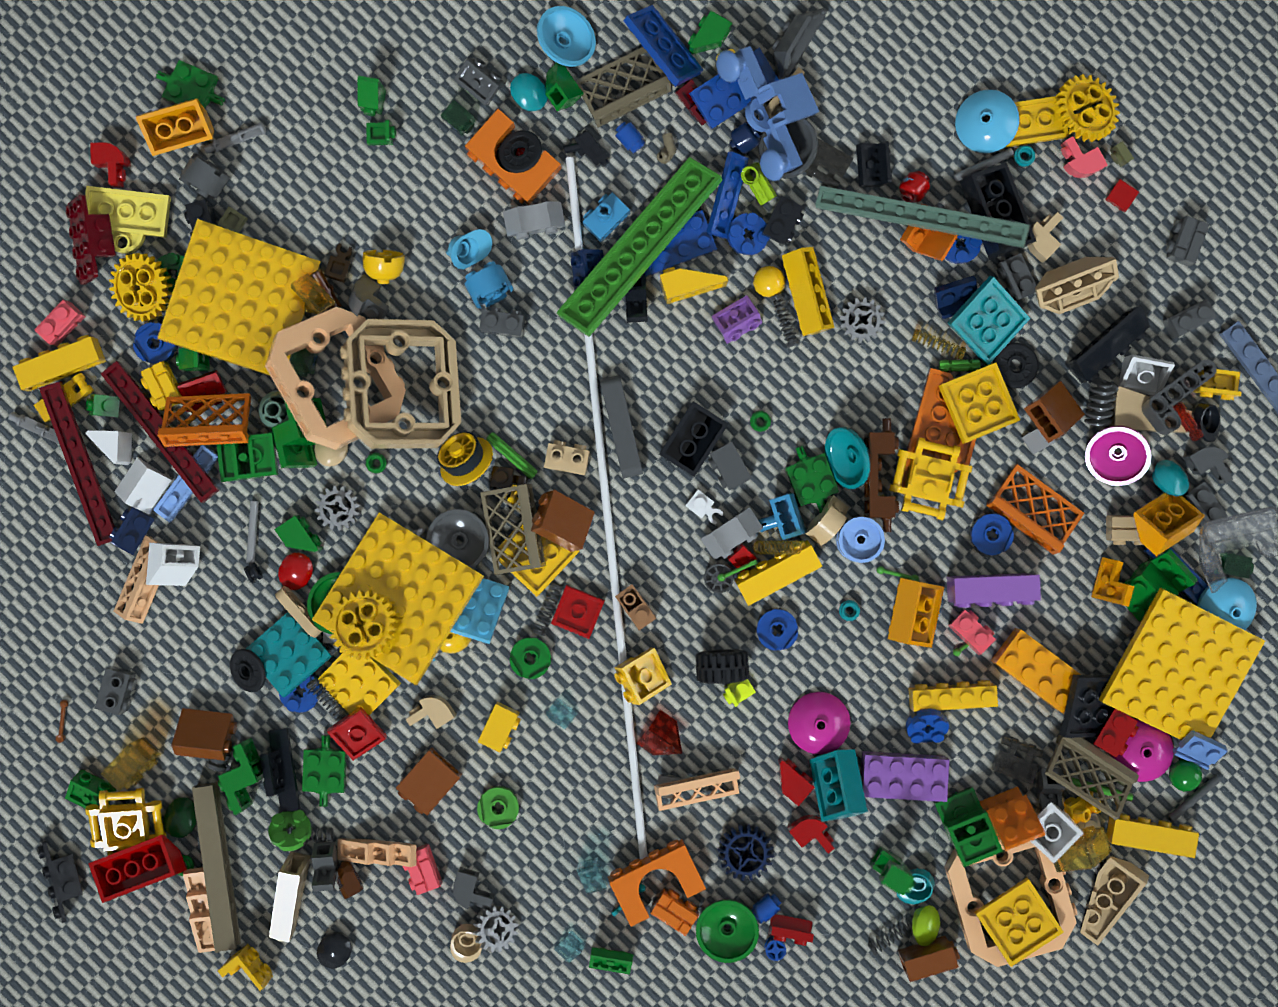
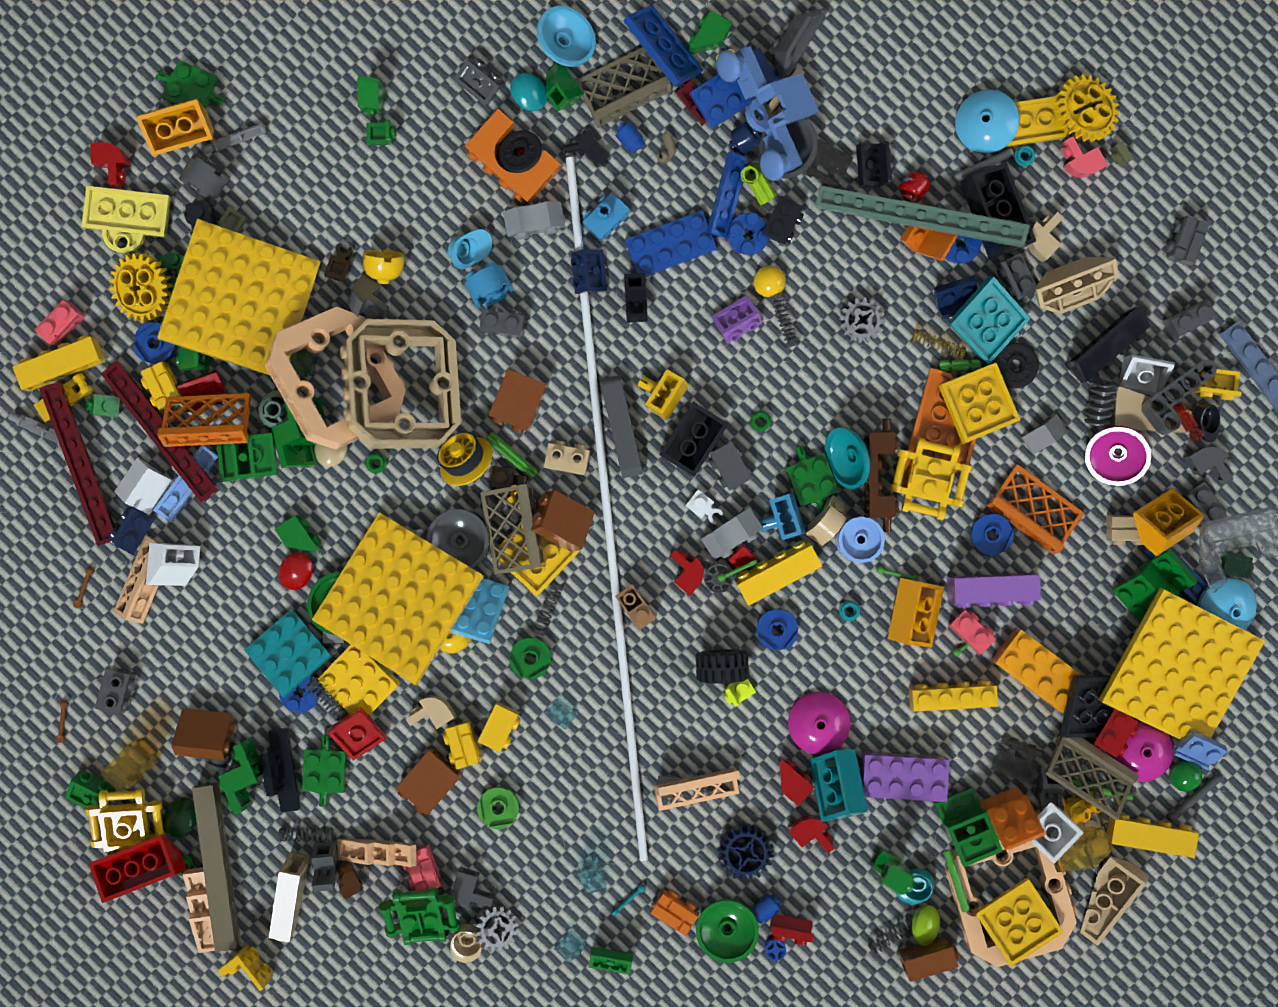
(62, 879): black bracket -> none
(78, 603): none -> dark orange hinge
(90, 237): dark red bracket -> none
(114, 445): white slope -> none
(252, 531): light grey bar -> none
(253, 572): black bush -> none
(257, 676): black wheel -> none
(284, 820): bright green plate -> none
(297, 610): tan beam -> none
(313, 295): clear yellow slope -> none
(319, 277): reddish brown pin -> none
(334, 950): black hat -> none
(339, 500): light grey gear -> none
(380, 617): yellow gear -> none
(420, 914): none -> green brick
(458, 118): clear green brick -> none
(462, 744): none -> yellow brick
(517, 401): none -> dark orange brick
(577, 611): red plate -> none
(626, 881): orange arch -> none
(639, 246): bright green plate -> none
(642, 677): yellow plate -> none
(661, 736): clear red slope -> none
(664, 394): none -> yellow brick
(685, 283): yellow slope -> none
(692, 574): none -> red brick
(771, 546): clear yellow piece -> none
(807, 291): yellow brick -> none
(935, 732): blue plate -> none
(956, 880): none -> bright green bar
(1054, 411): dark orange brick -> none
(1107, 585): light orange plate -> none
(1122, 195): red piece -> none
(1170, 478): teal hat -> none

